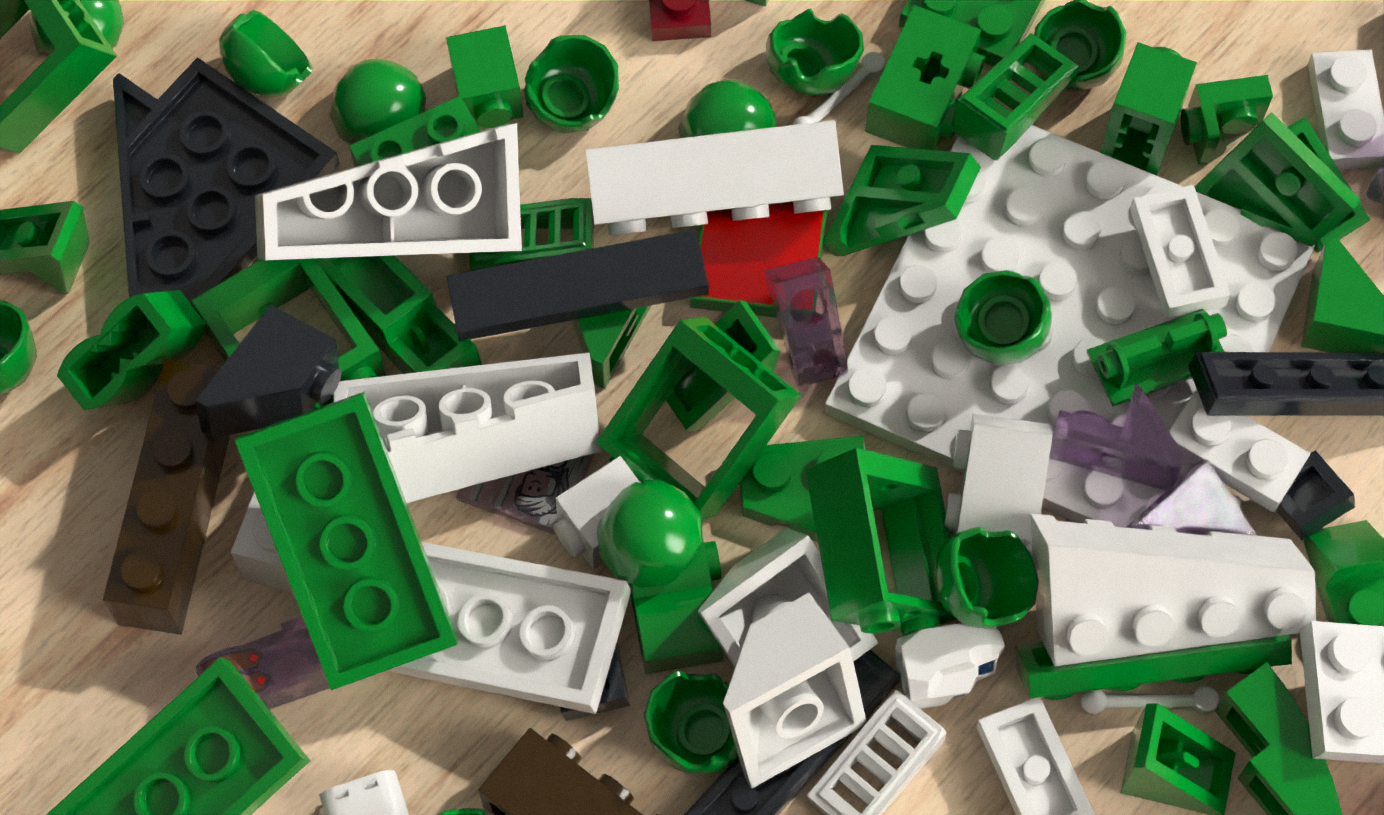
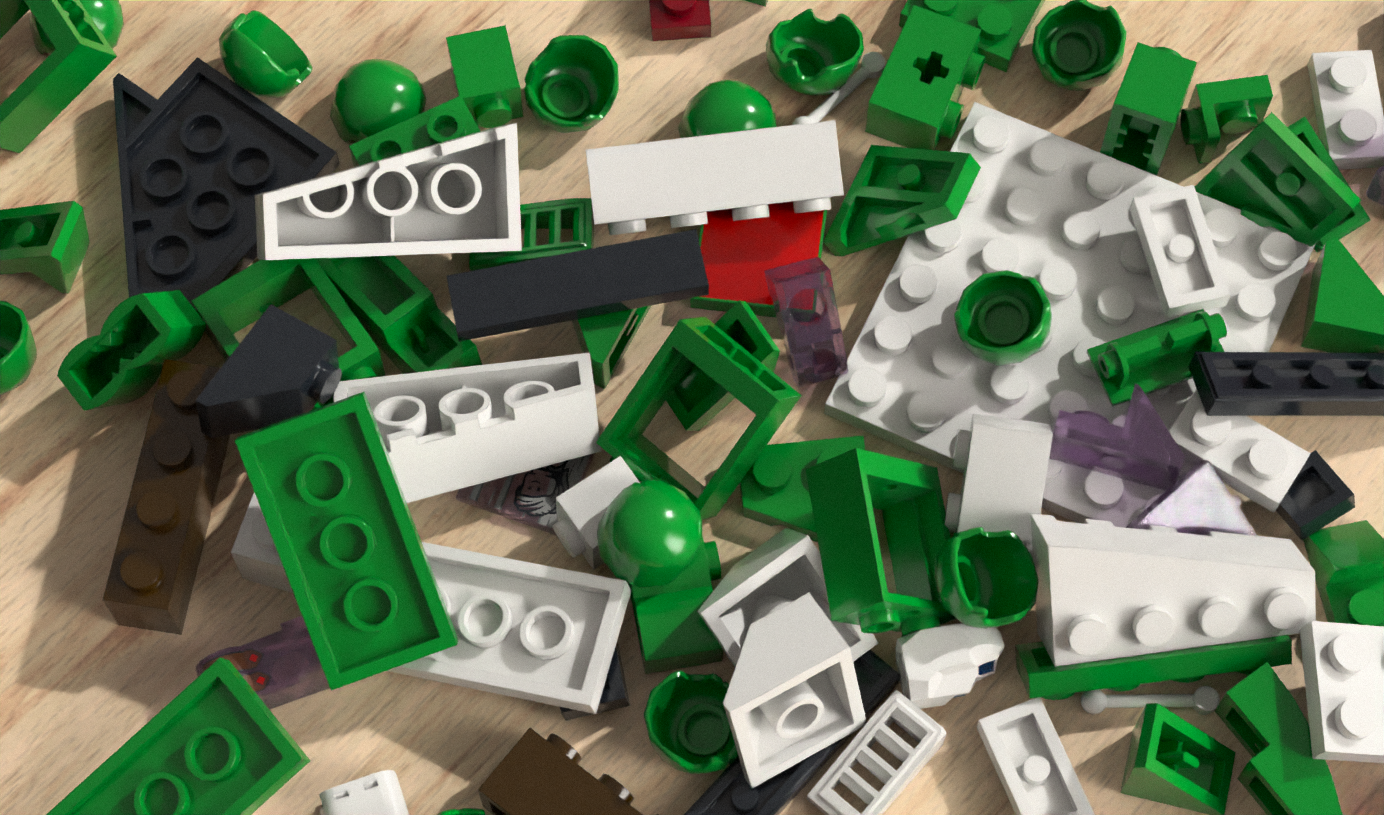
(993, 126): green slope -> none

